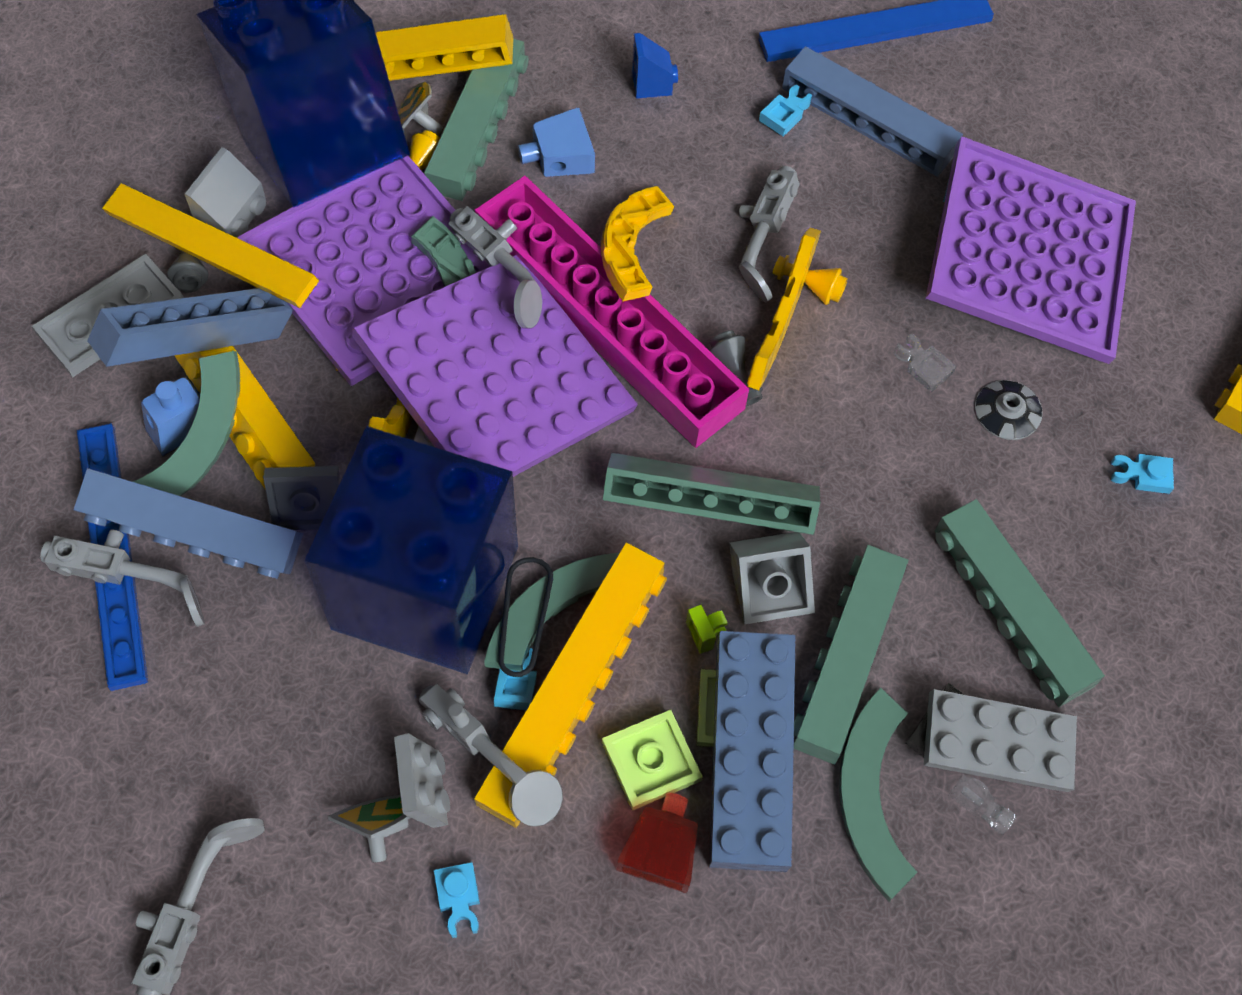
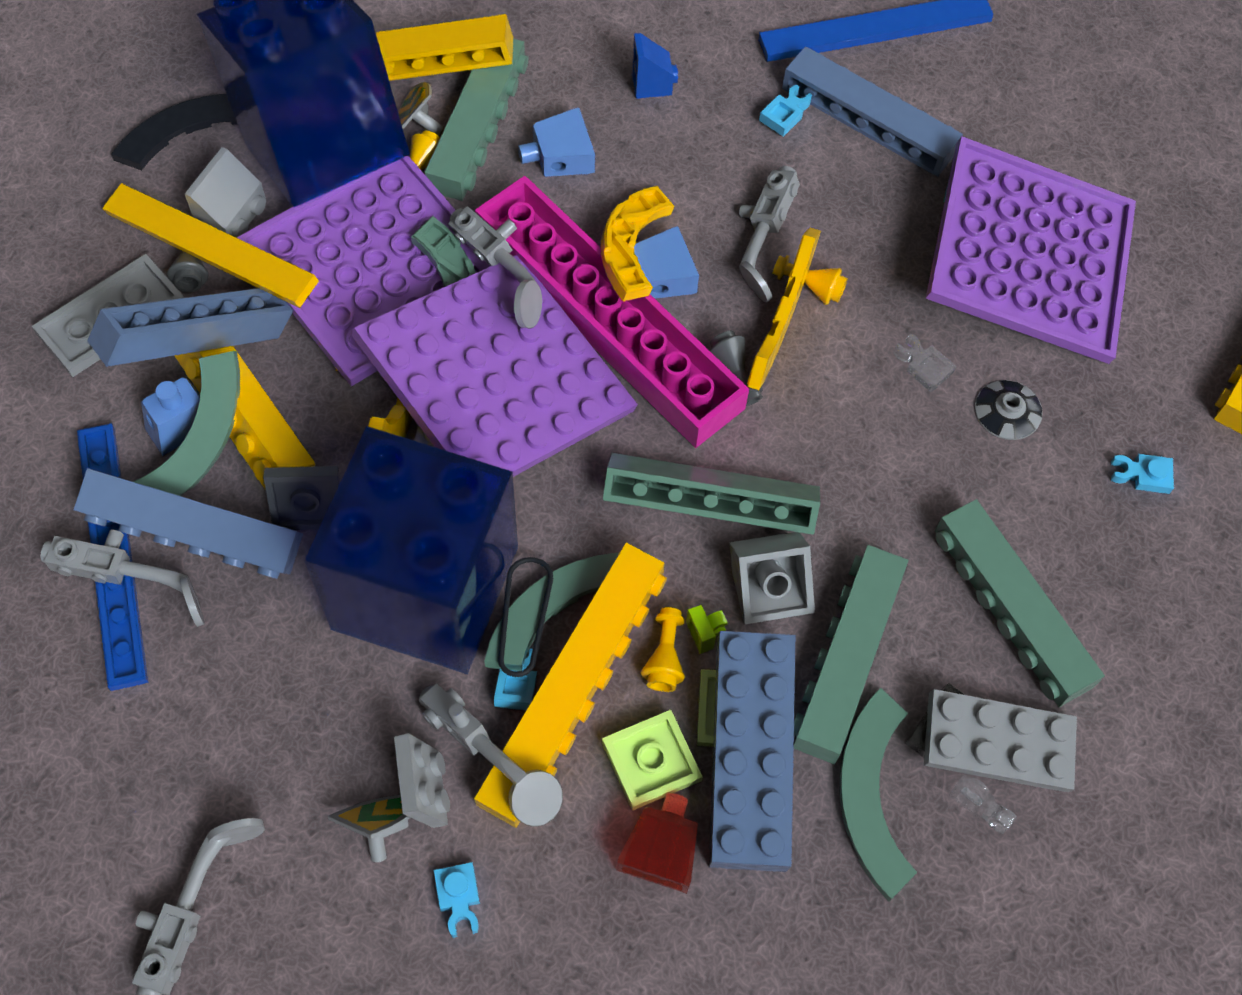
(157, 130): none -> black tile
(664, 668): none -> yellow piece
(667, 264): none -> medium blue torso

